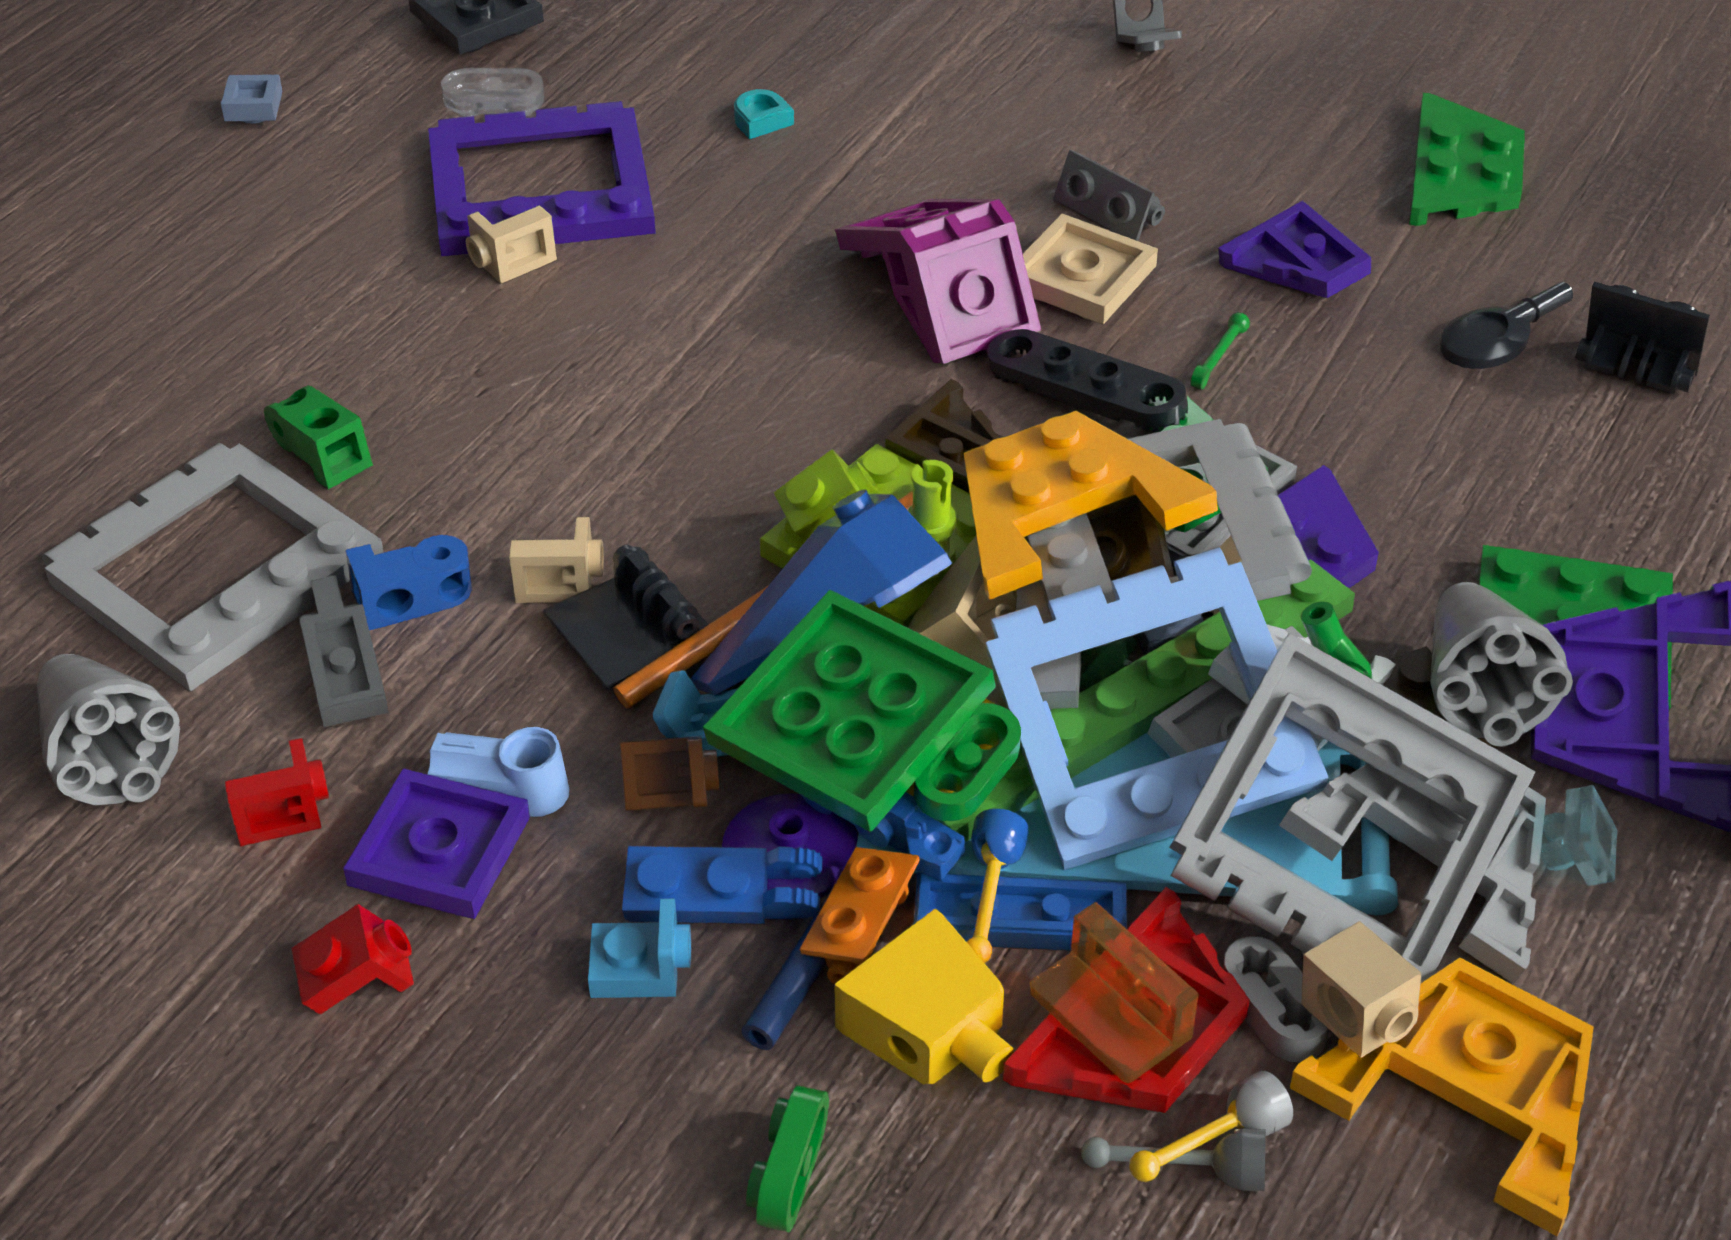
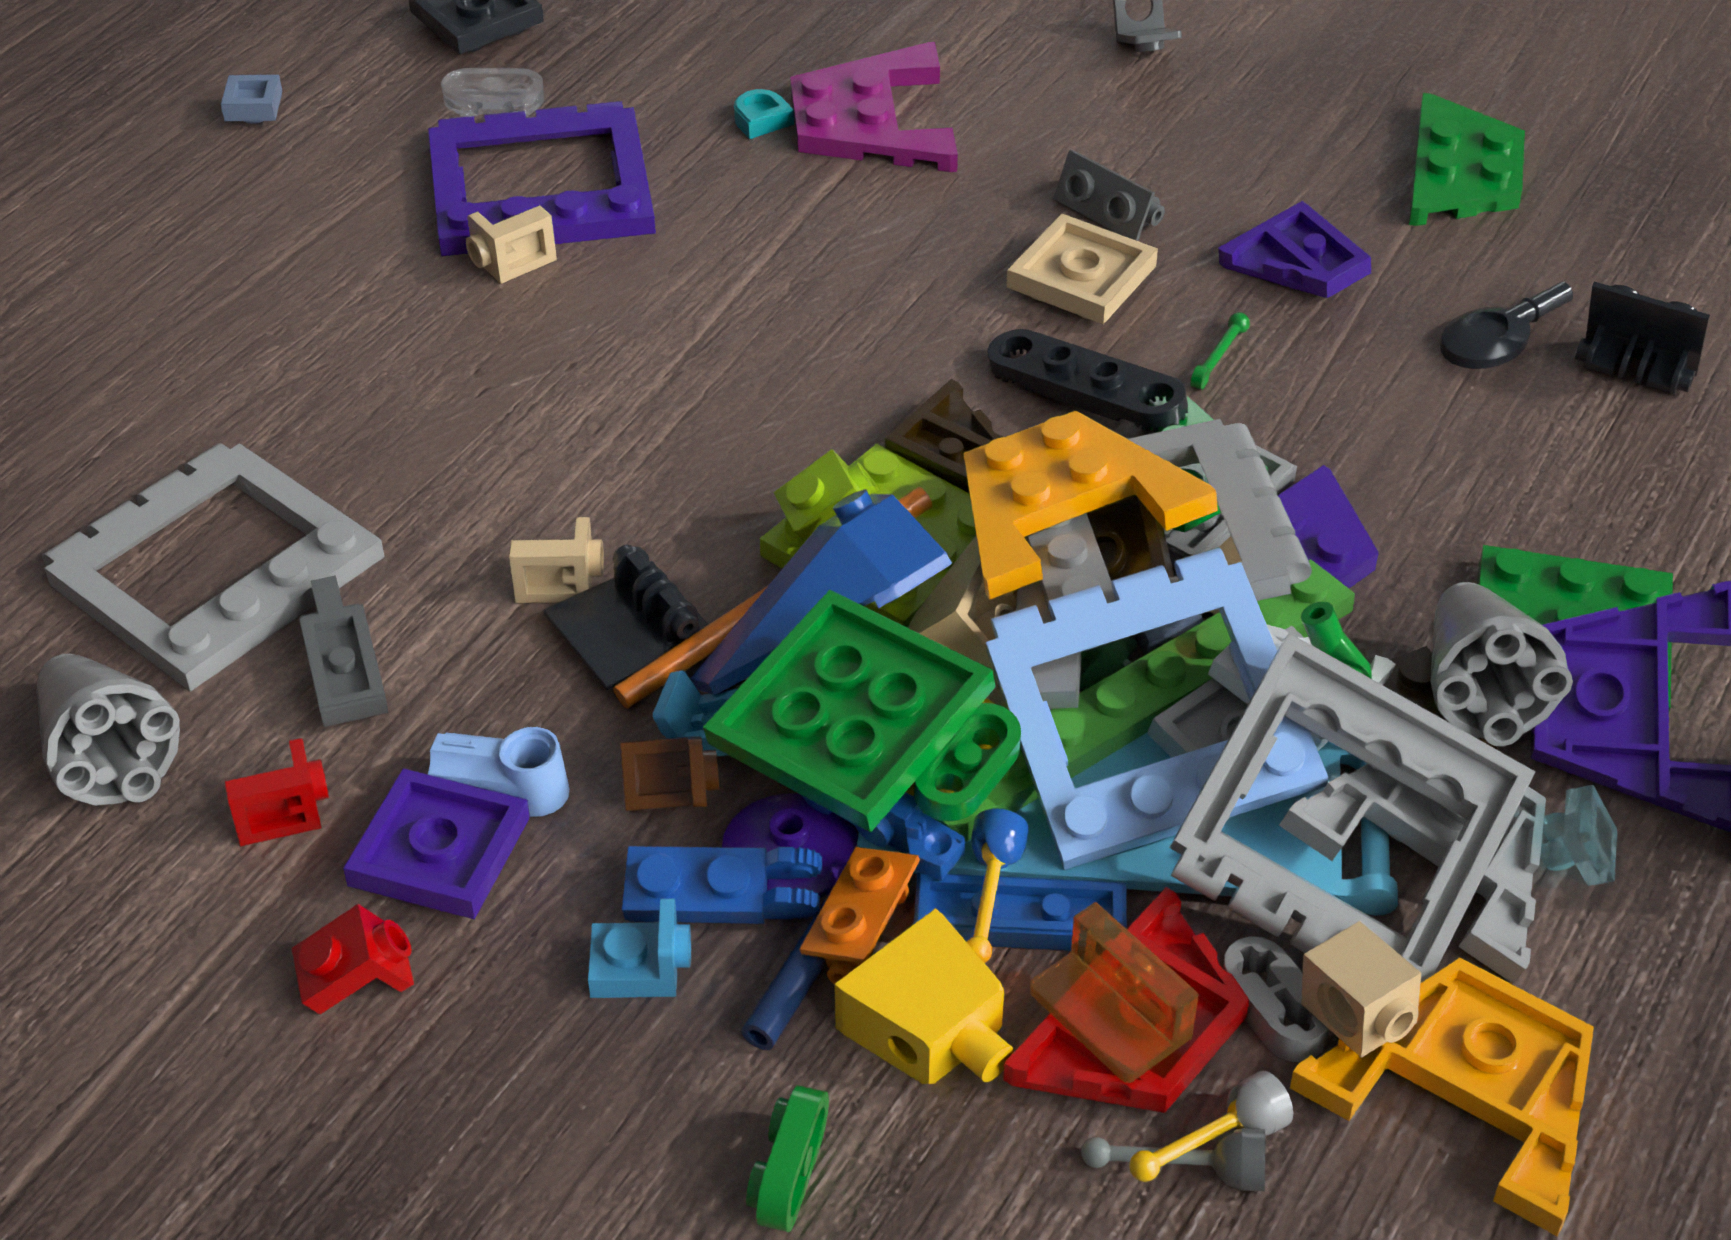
(320, 434): green leg -> none
(409, 579): blue leg -> none
(853, 112): none -> magenta wing
(933, 503): lime pin -> none
(951, 270): magenta bracket -> none

